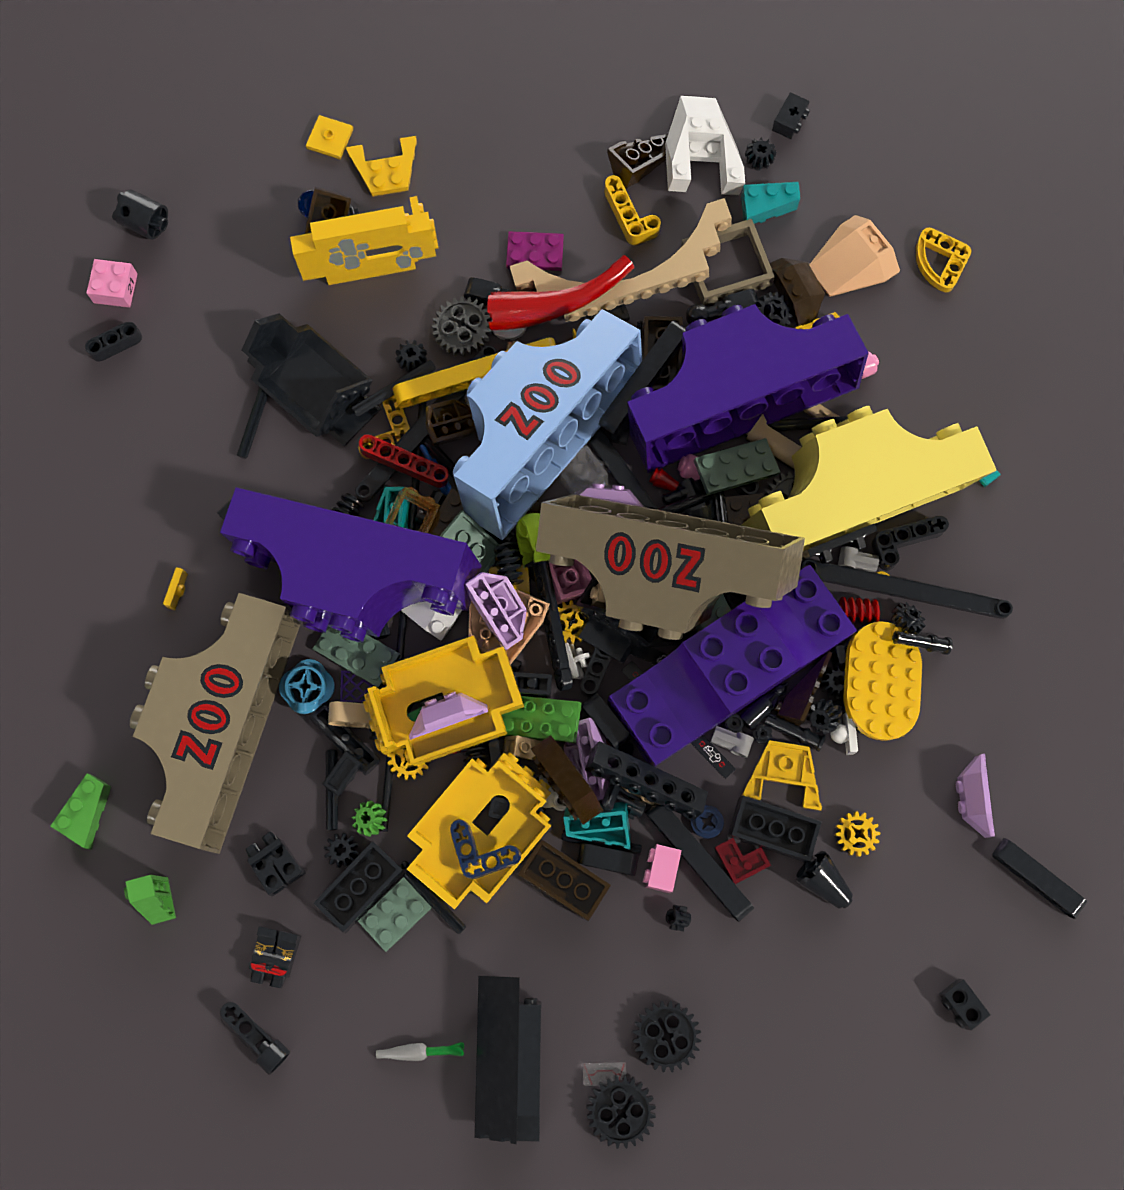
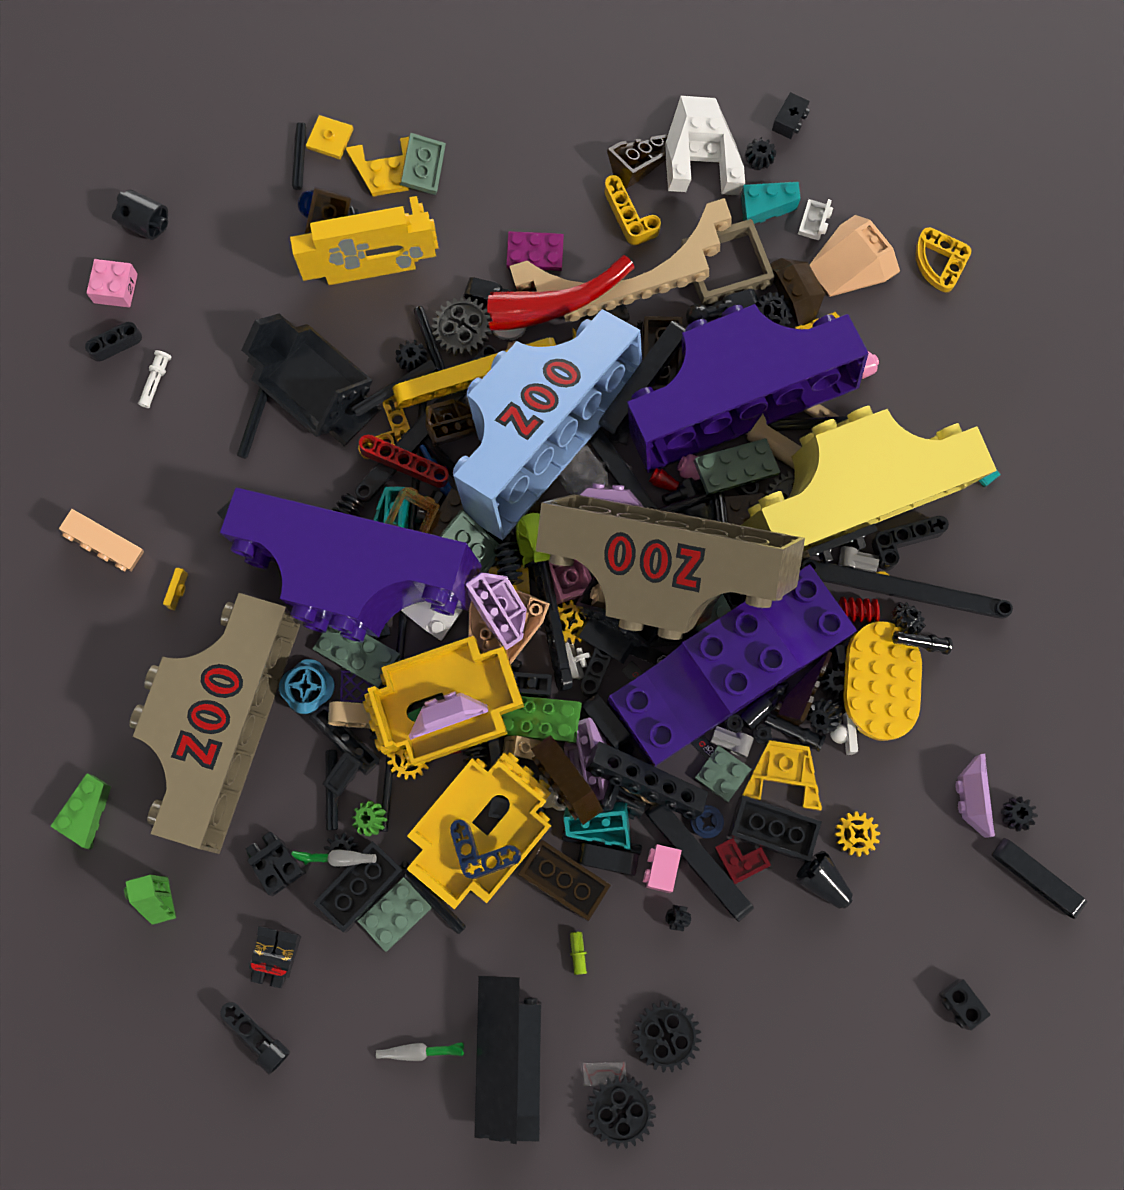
(100, 540): none -> light nougat wedge
(156, 370): none -> white pin
(299, 155): none -> black axle
(336, 857): none -> light grey piece
(422, 164): none -> sand green plate
(429, 338): none -> black axle
(578, 953): none -> lime axle
(723, 774): none -> sand green plate
(814, 219): none -> white bracket
(1016, 821): none -> black gear

